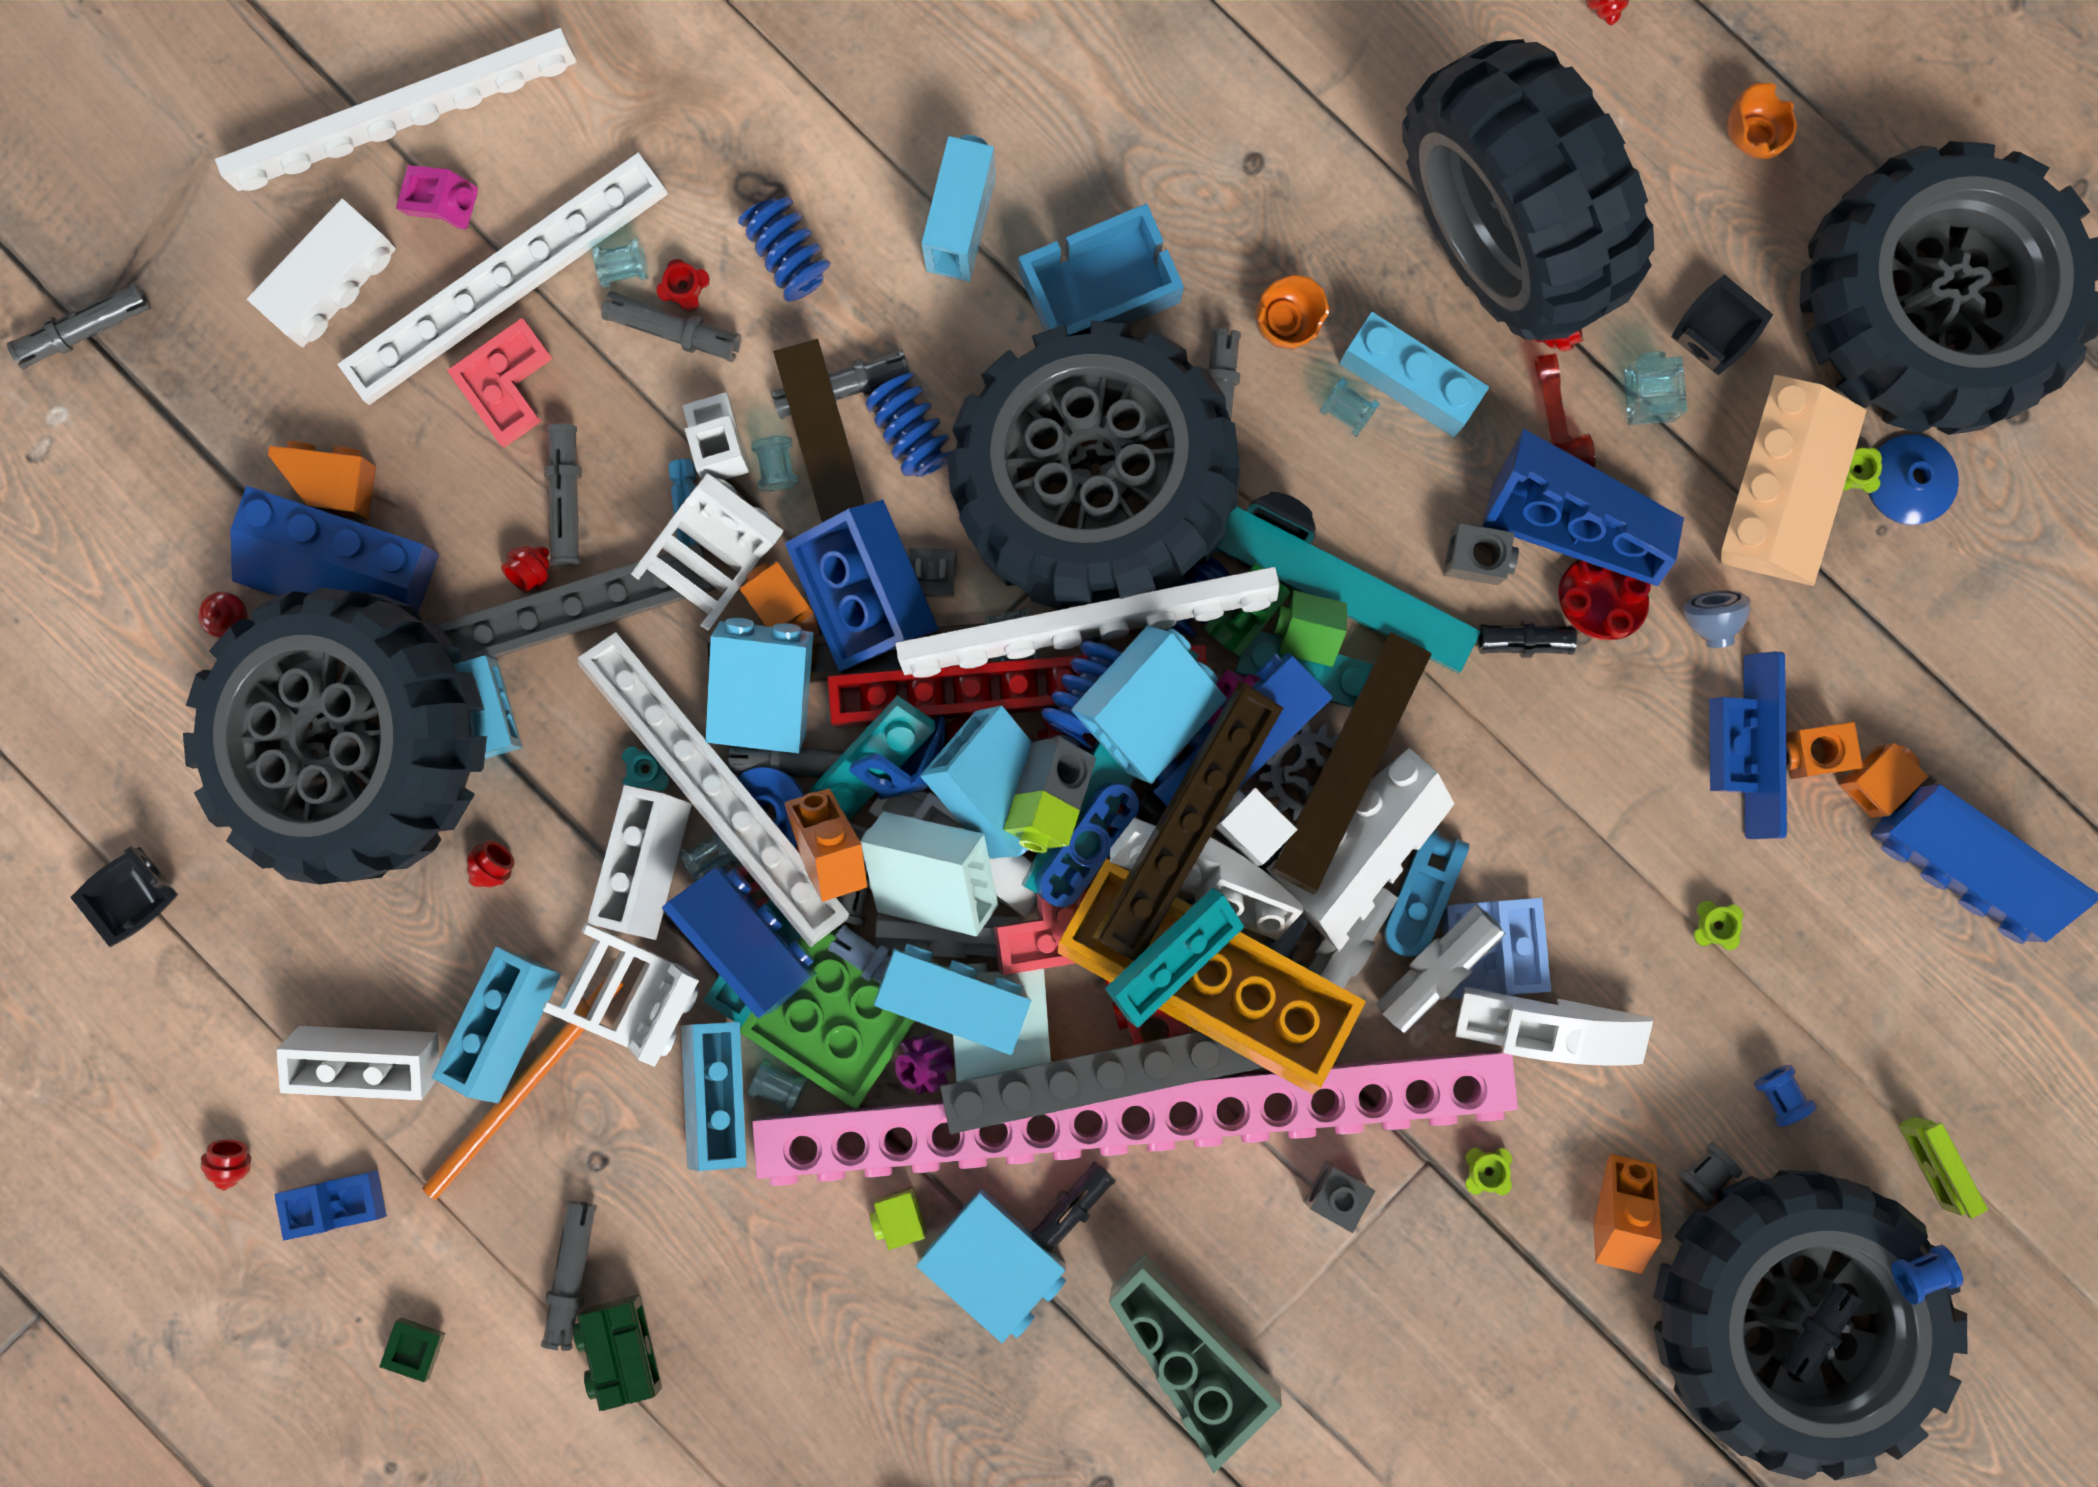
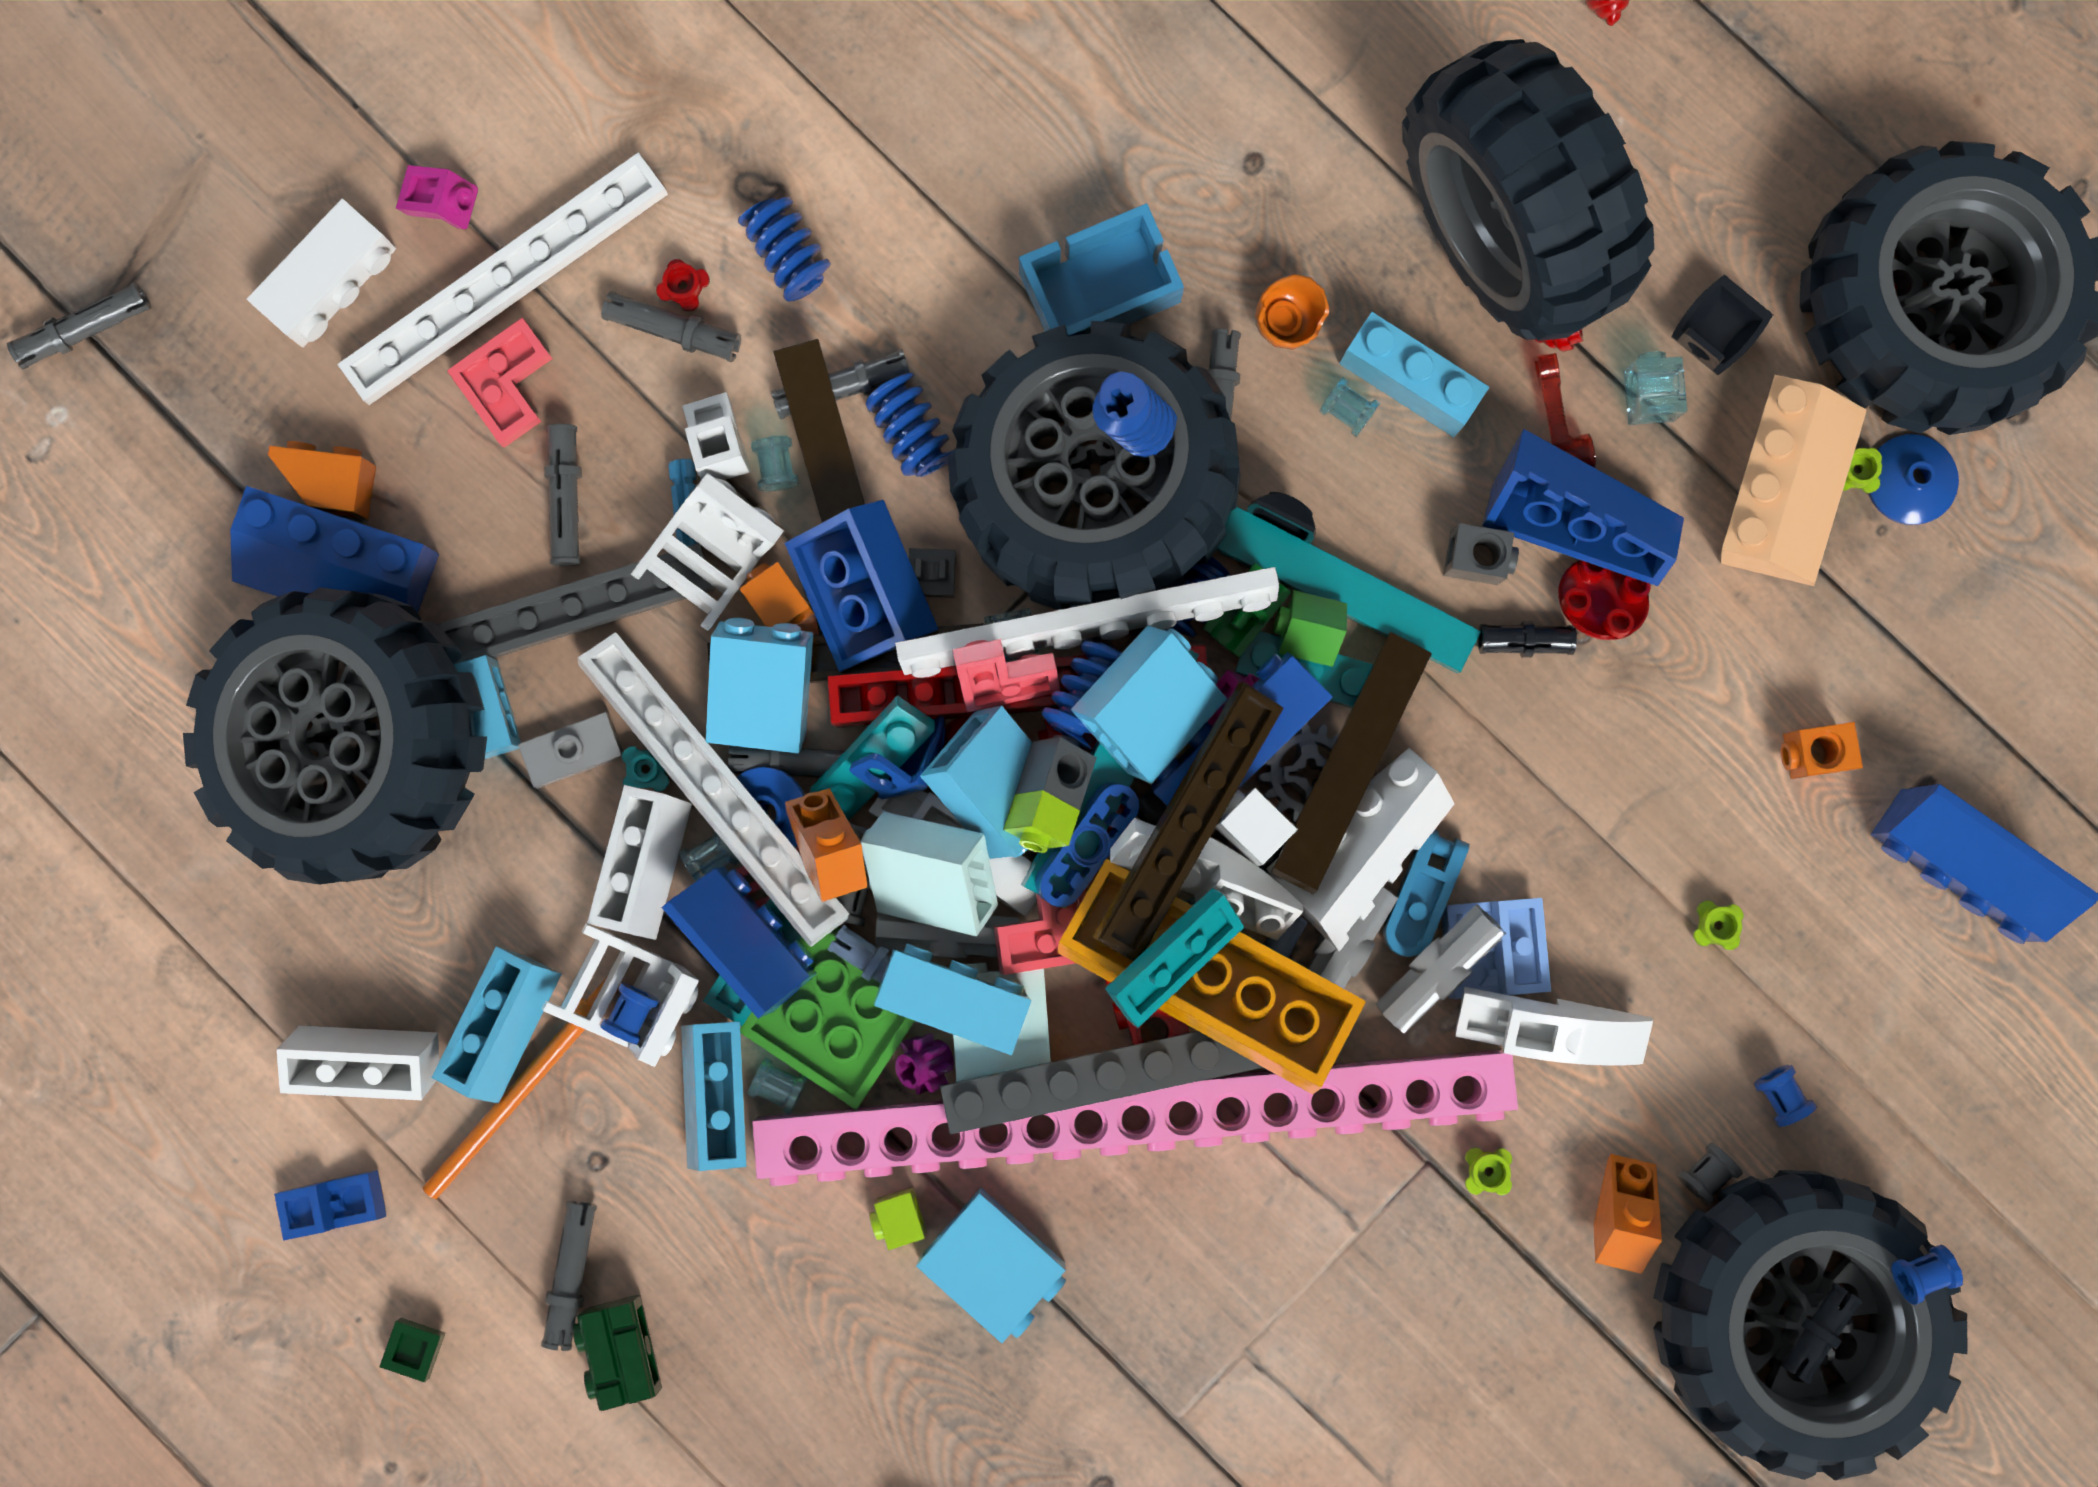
(124, 896): black piece -> none
(220, 612): red plate -> none
(225, 1163): red plate -> none
(386, 114): white plate -> none
(489, 864): red plate -> none
(527, 567): red plate -> none
(571, 750): none -> light grey plate
(620, 262): clear light blue bush -> none
(629, 1013): none -> blue bush
(959, 207): medium azure brick -> none
(992, 682): none -> coral plate
(1050, 1230): black pin -> none
(1133, 414): none -> blue piece
(1195, 1362): sand green wedge -> none
(1339, 1196): dark grey brick -> none
(1717, 616): sand blue brick -> none
(1751, 745): blue bracket -> none
(1761, 122): orange hair -> none
(1885, 780): orange brick -> none
(1942, 1167): lime plate -> none

